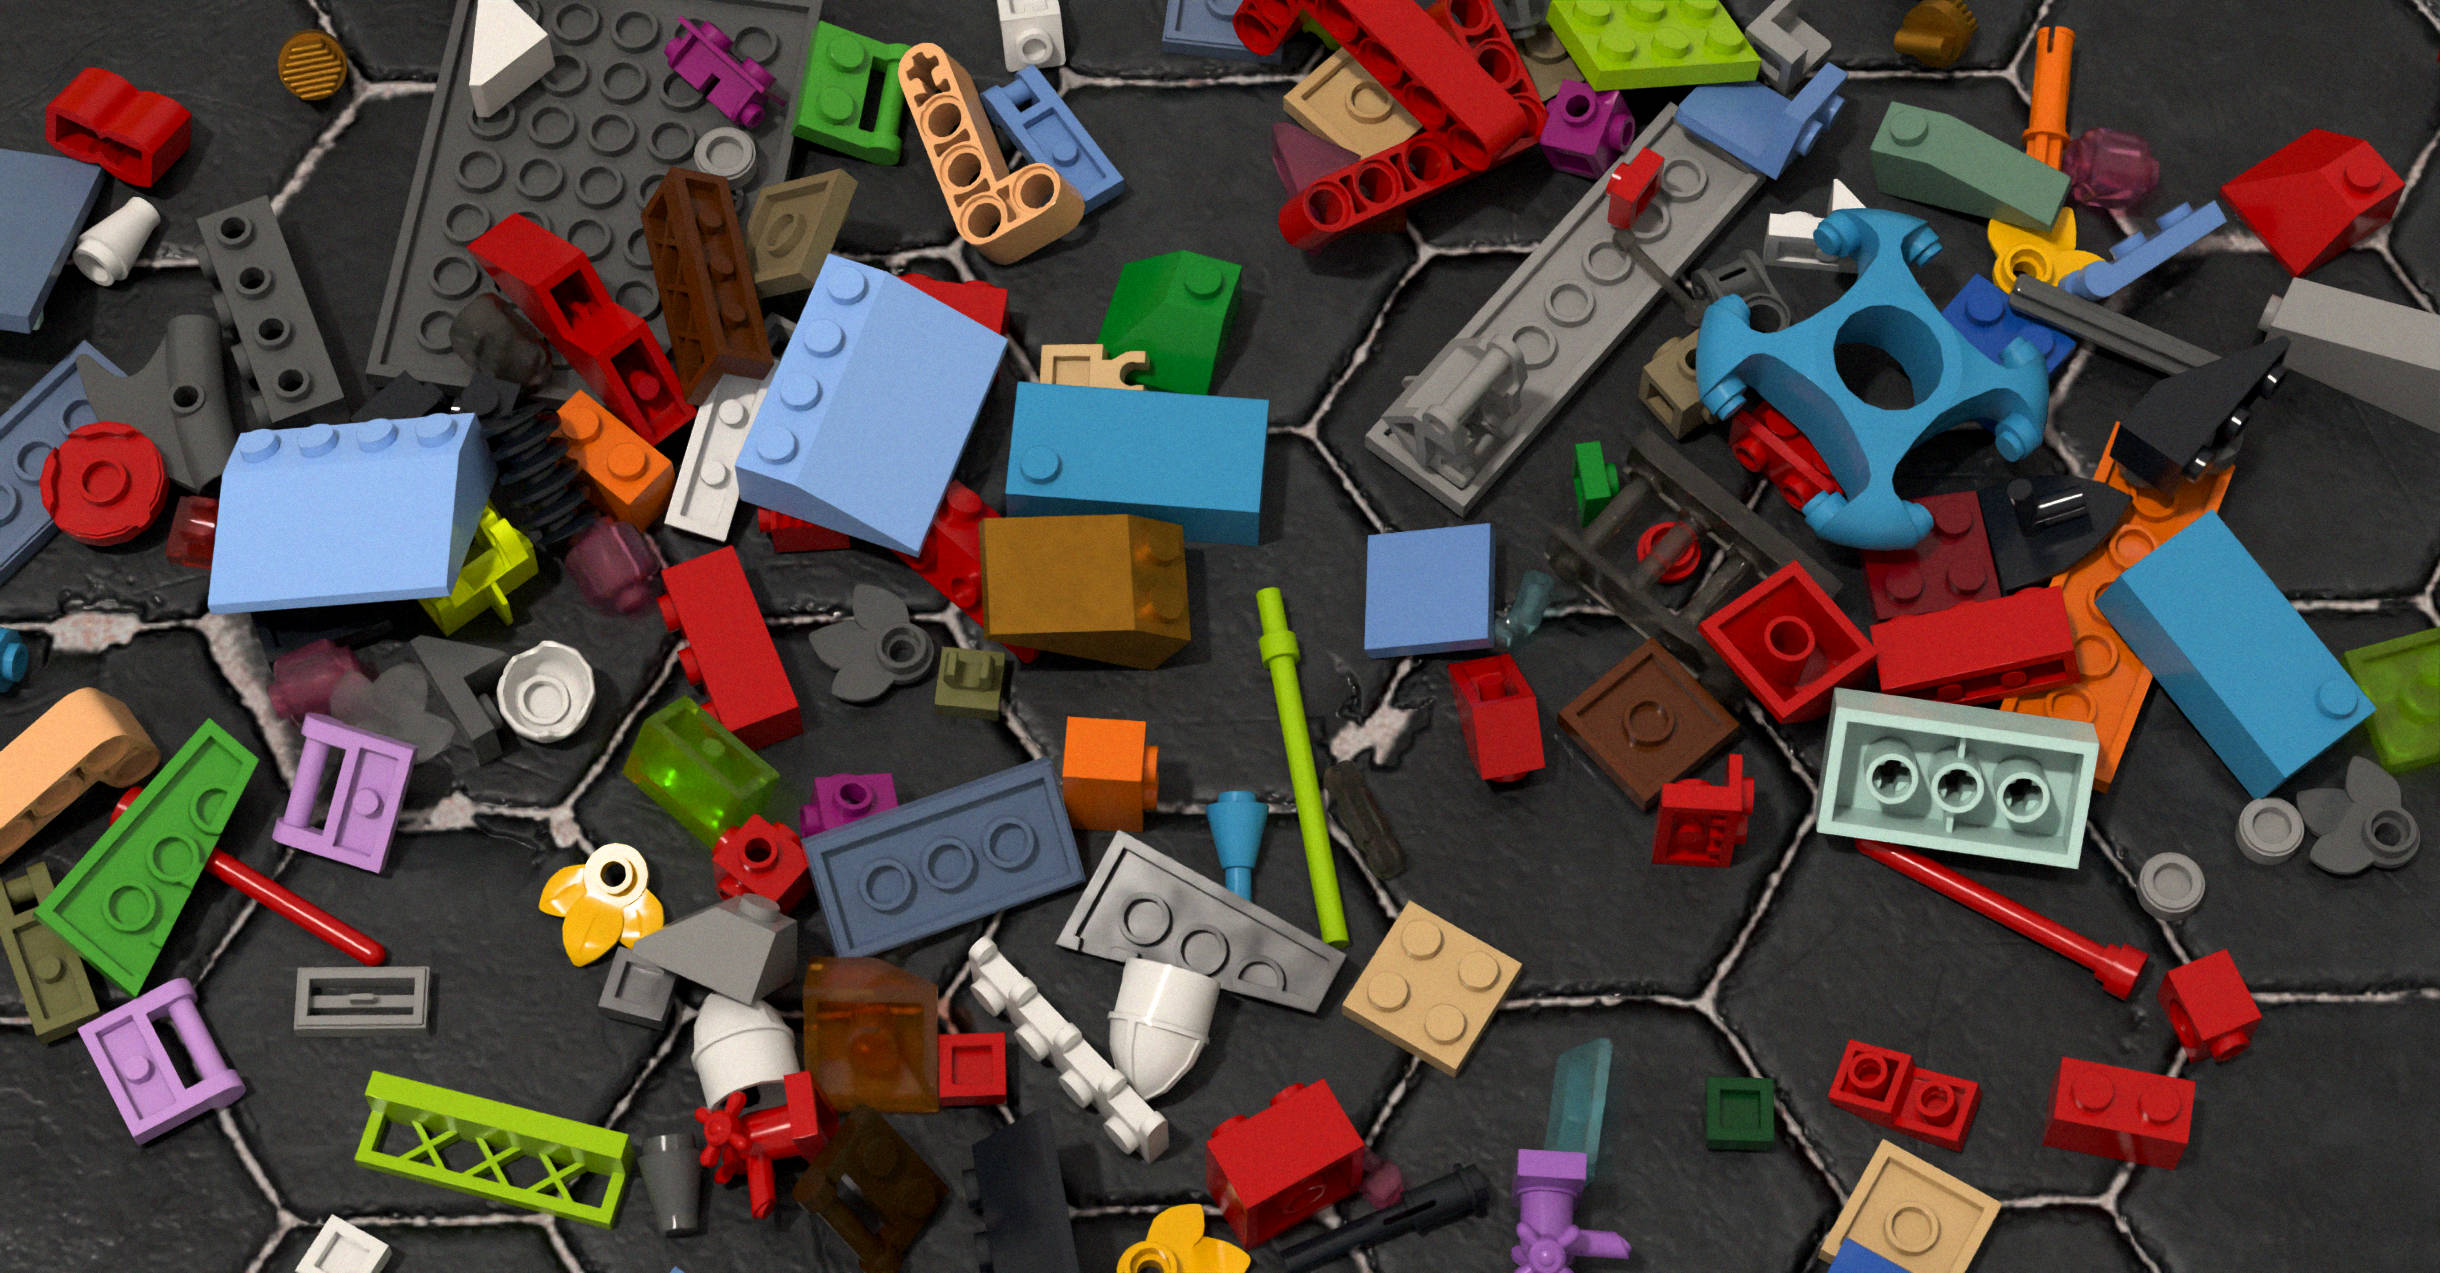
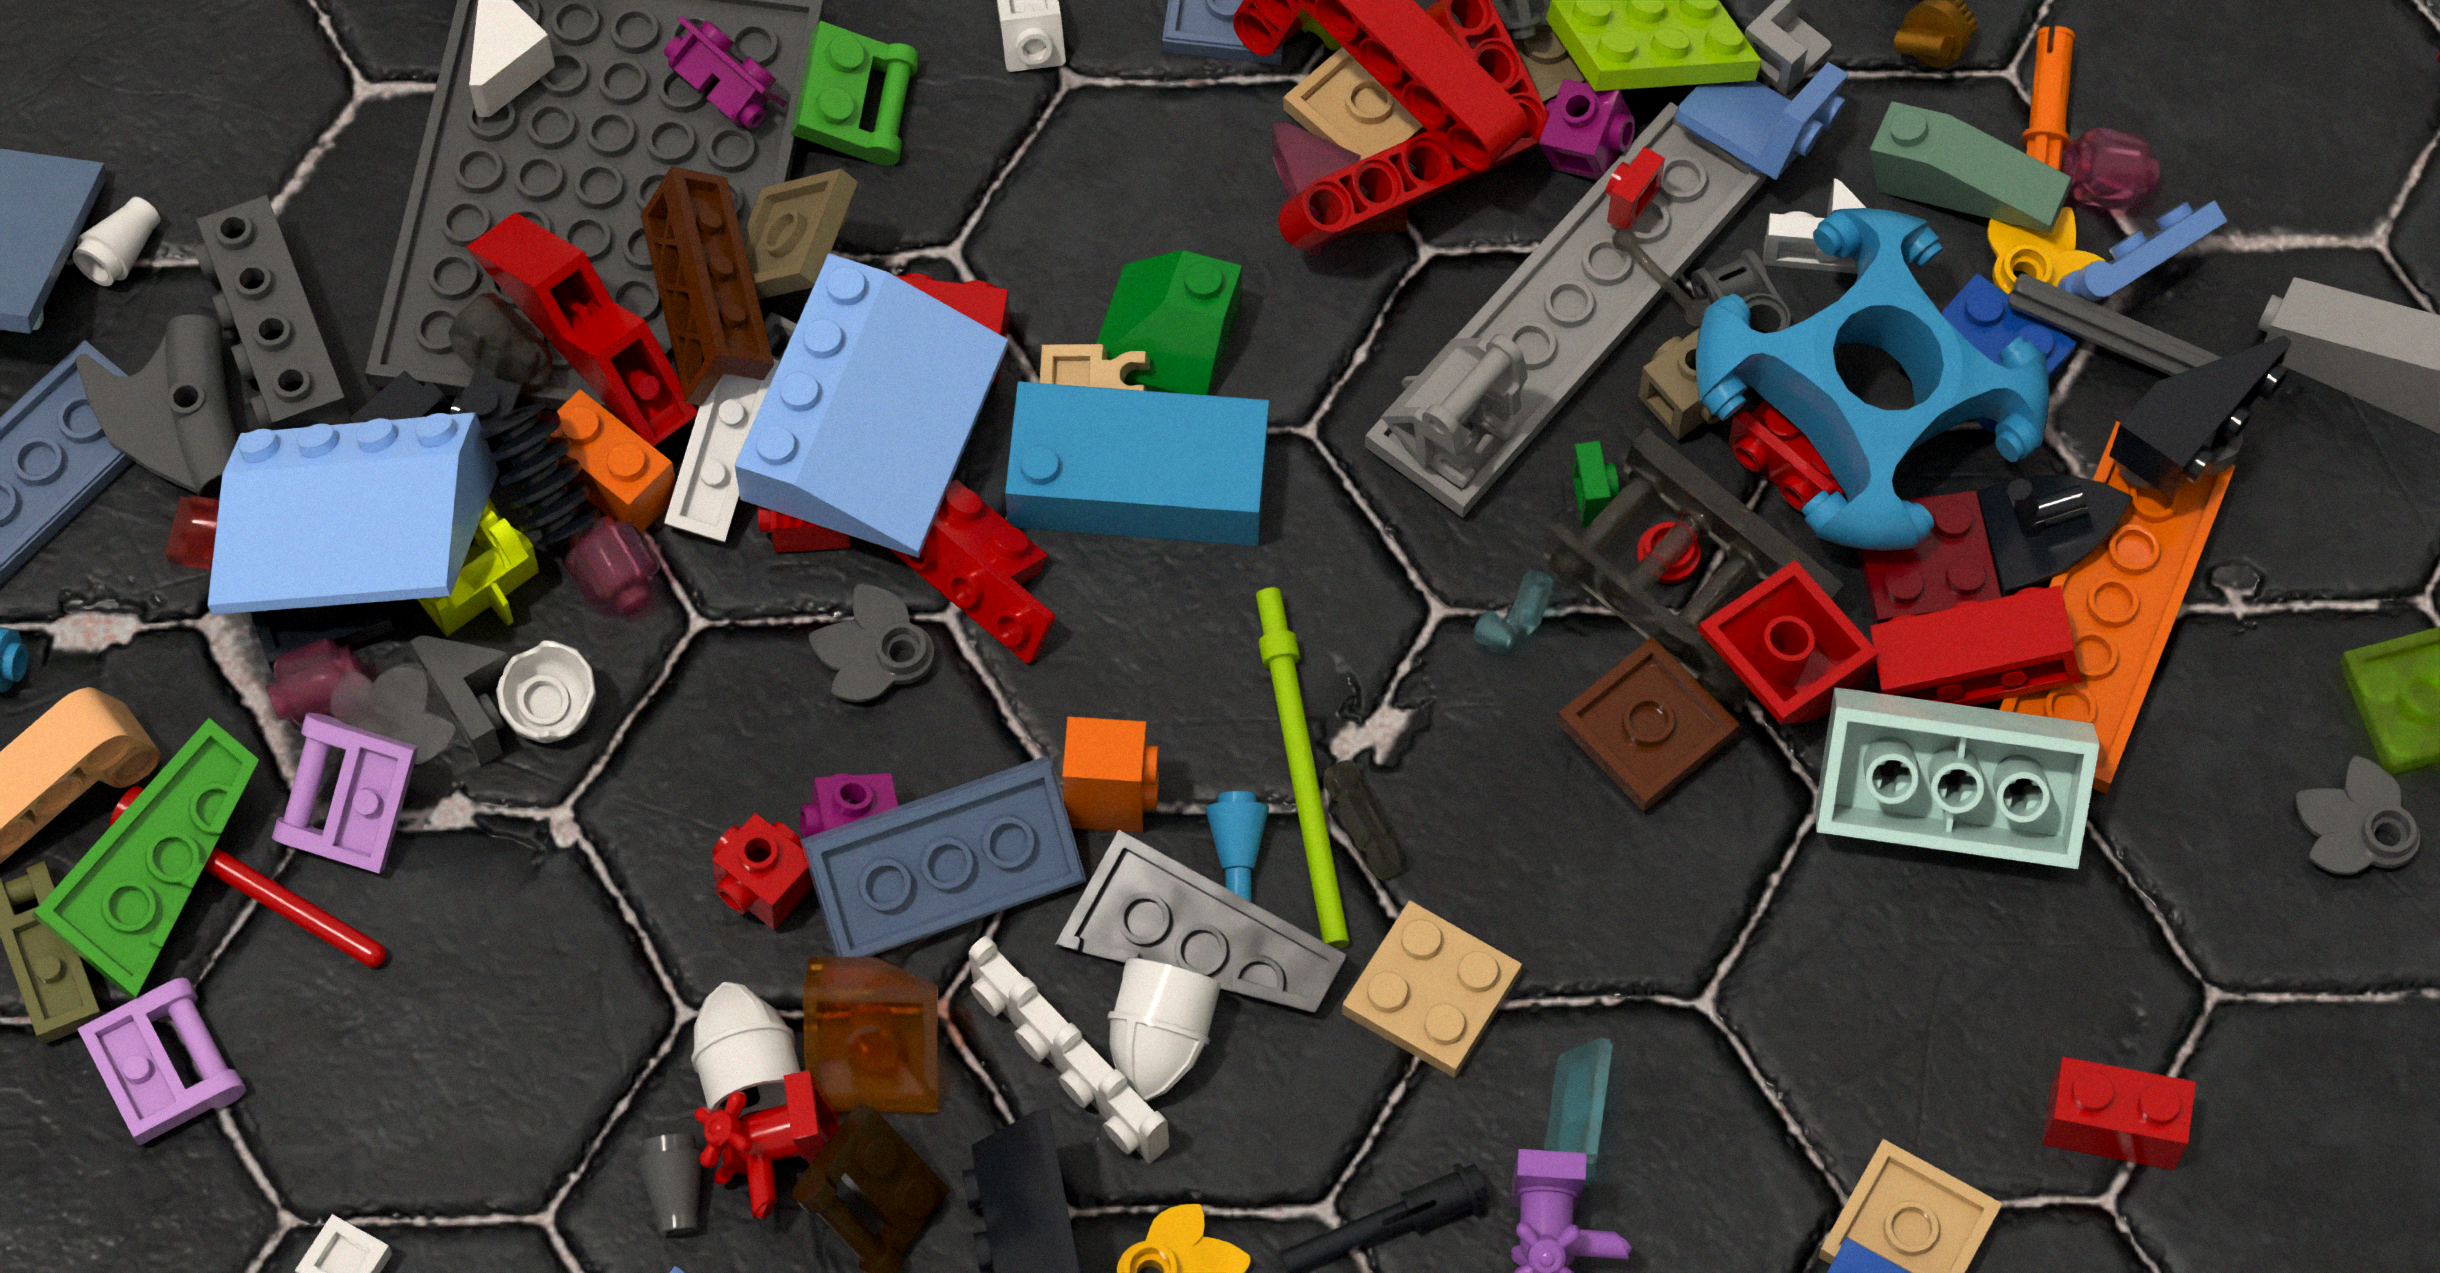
(104, 483): red tile -> none
(116, 125): red brick -> none
(312, 64): pearl gold piece -> none
(362, 1025): light grey tile -> none
(502, 1127): lime fence -> none
(598, 913): yellow plate -> none
(638, 991): flat silver plate -> none
(699, 771): clear neon green brick -> none
(727, 154): light grey tile -> none
(729, 649): red brick -> none
(730, 947): light grey slope -> none
(970, 683): olive tile -> none
(972, 1069): red plate -> none
(974, 149): light nougat beam -> none
(1052, 135): medium blue plate -> none
(1086, 586): pearl gold slope -> none
(1283, 1162): red brick -> none
(1383, 1183): clear pink hand -> none
(1430, 591): medium blue tile -> none
(1497, 717): red slope -> none
(1703, 821): red bracket -> none
(1739, 1113): dark green plate -> none
(1905, 1098): red slope -> none
(2113, 965): red piece -> none
(2170, 886): light grey tile -> none
(2209, 1008): red brick -> none
(2234, 655): dark azure brick -> none
(2269, 830): light grey tile -> none
(2315, 198): red slope -> none

